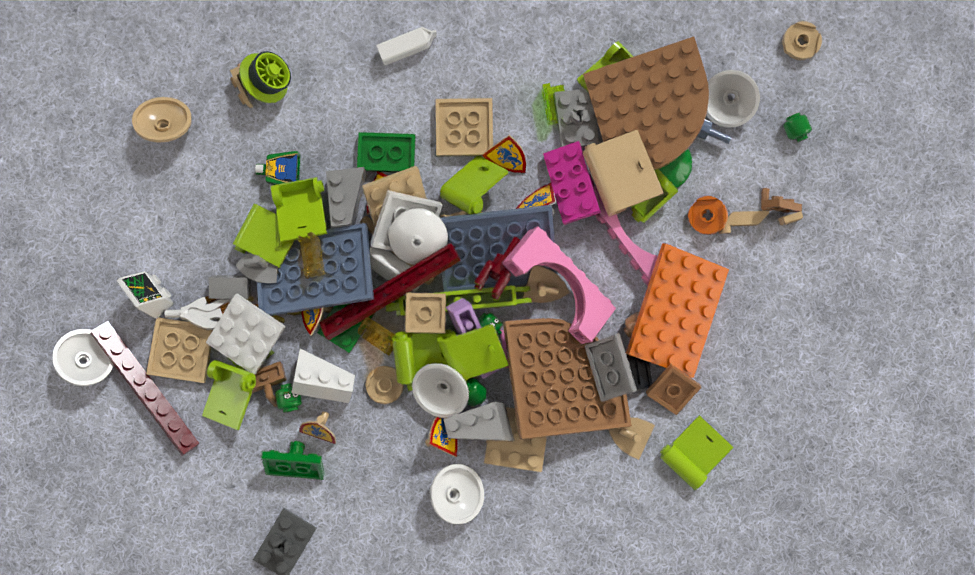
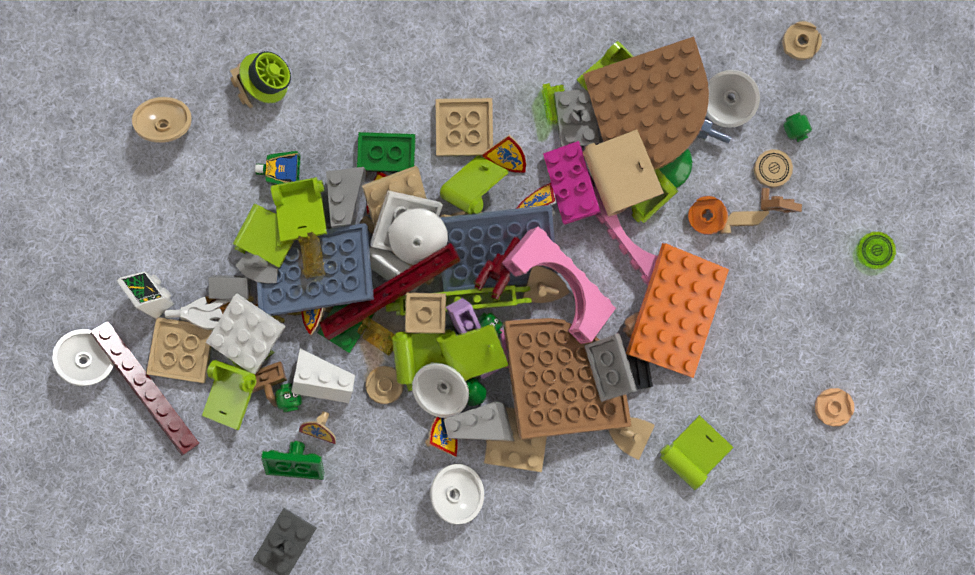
(405, 45): white piece -> none
(673, 389): medium nougat plate -> none
(773, 168): none -> tan tile
(790, 218): tan tile -> none
(834, 407): none -> light nougat tile
(876, 250): none -> clear neon green tile

